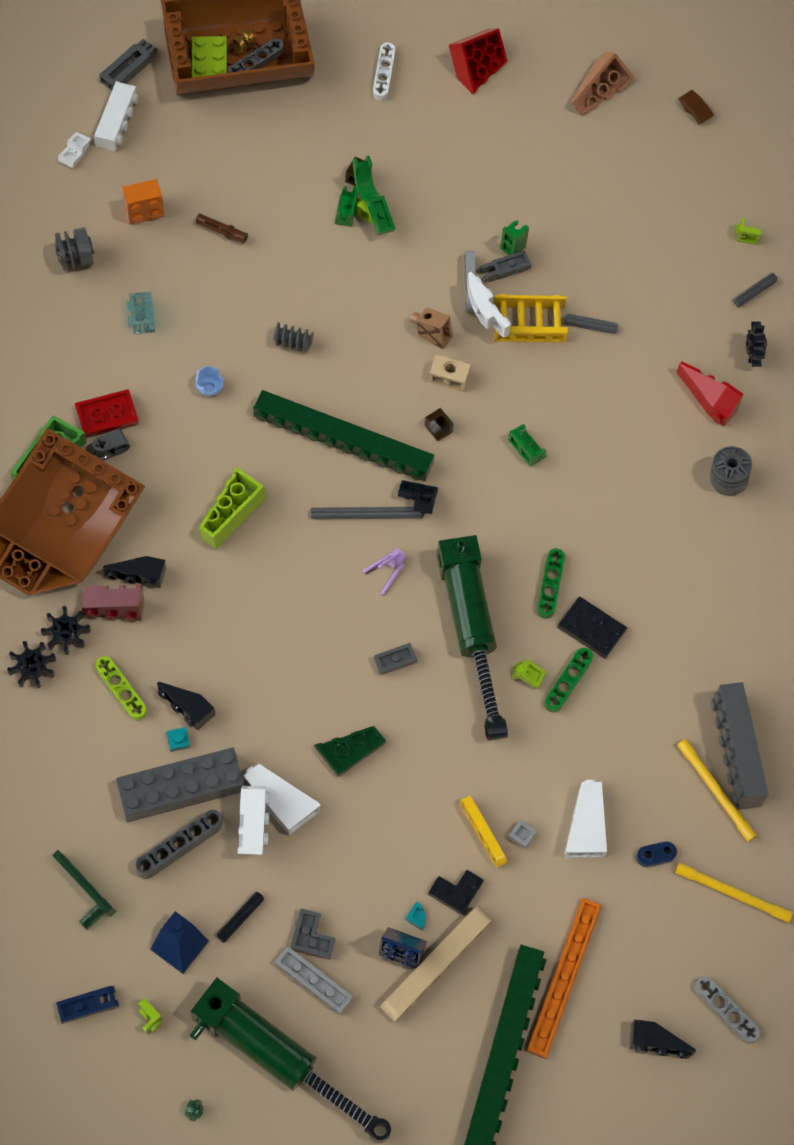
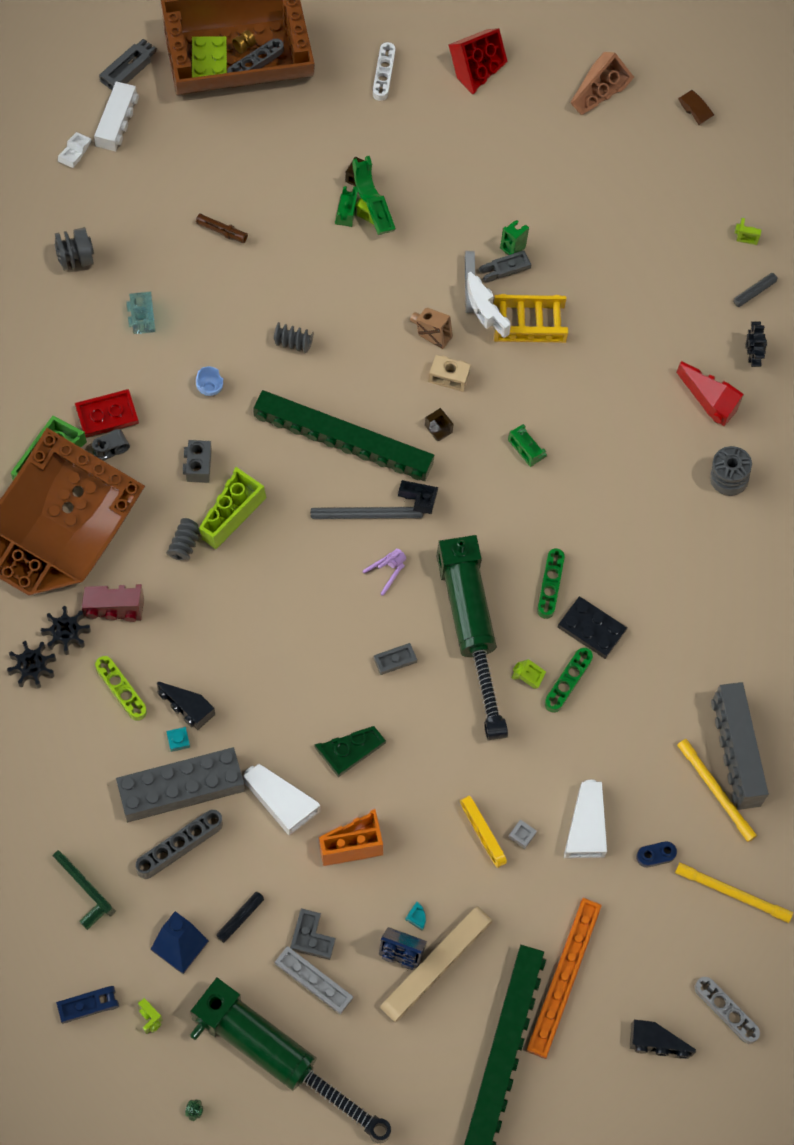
(141, 570): black slope -> none
(143, 201): orange brick -> none
(183, 539): none -> dark grey piece
(200, 461): none -> dark grey brick
(253, 819): white wedge -> none
(352, 842): none -> orange wedge
(459, 896): black plate -> none
(591, 323): dark grey axle -> none

